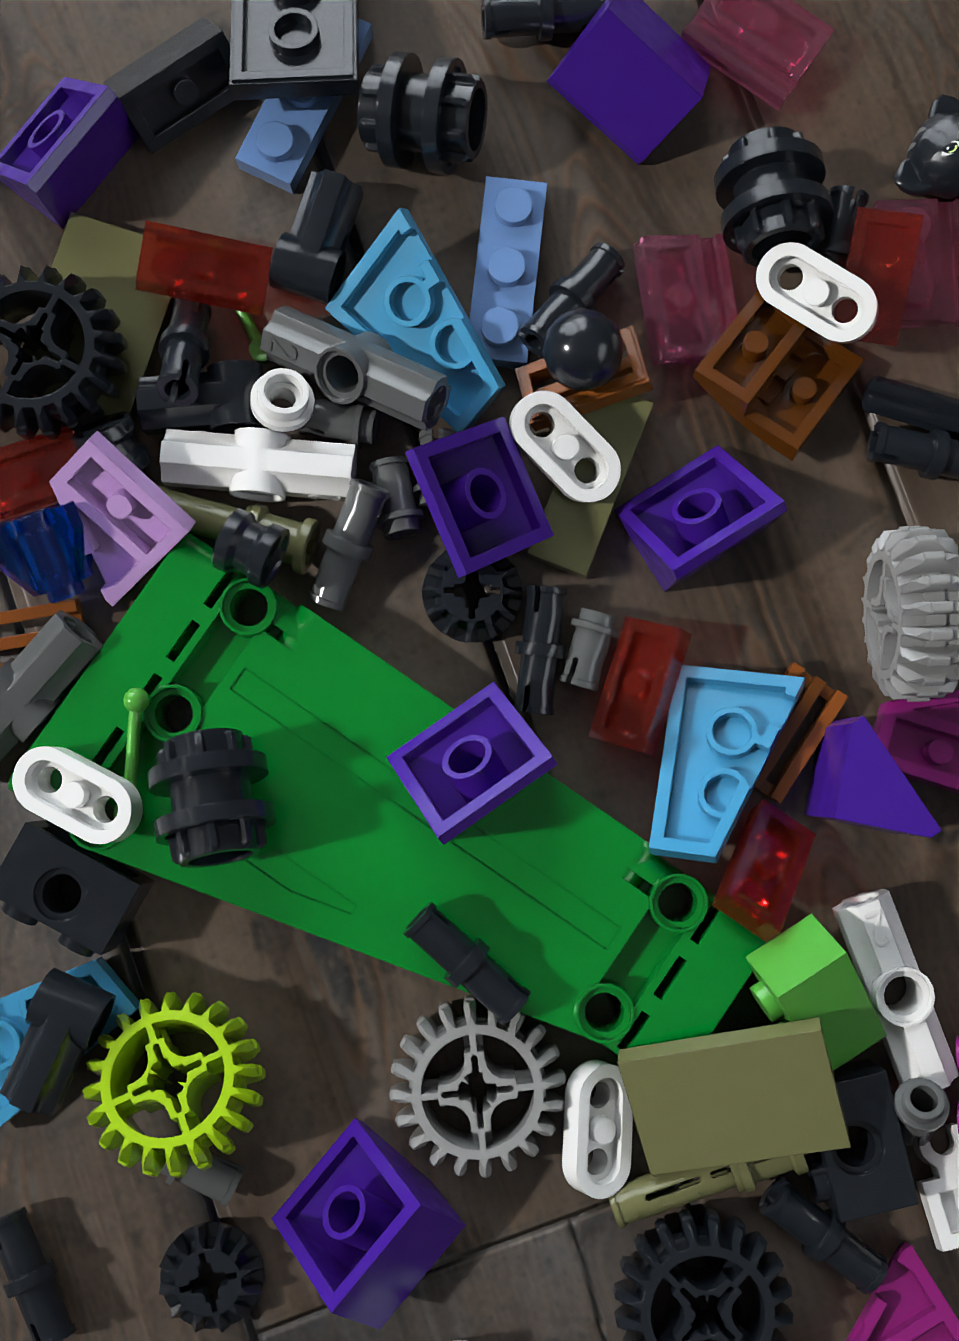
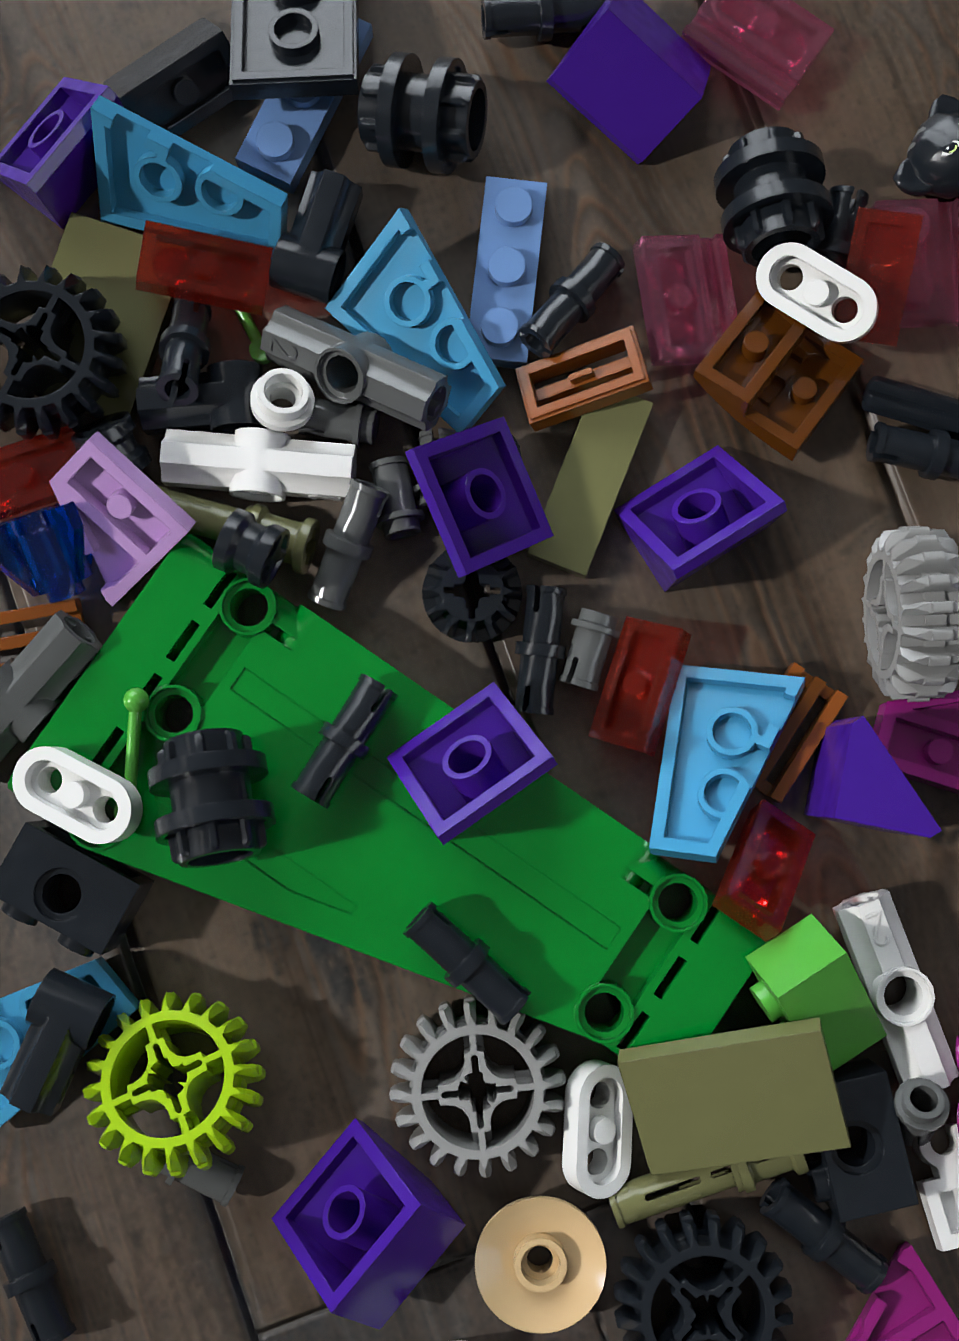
(175, 183): none -> dark azure wing
(228, 1252): black gear -> none
(344, 740): none -> black pin
(545, 1295): none -> tan dish
(564, 446): white plate -> none
(583, 349): black piece -> none

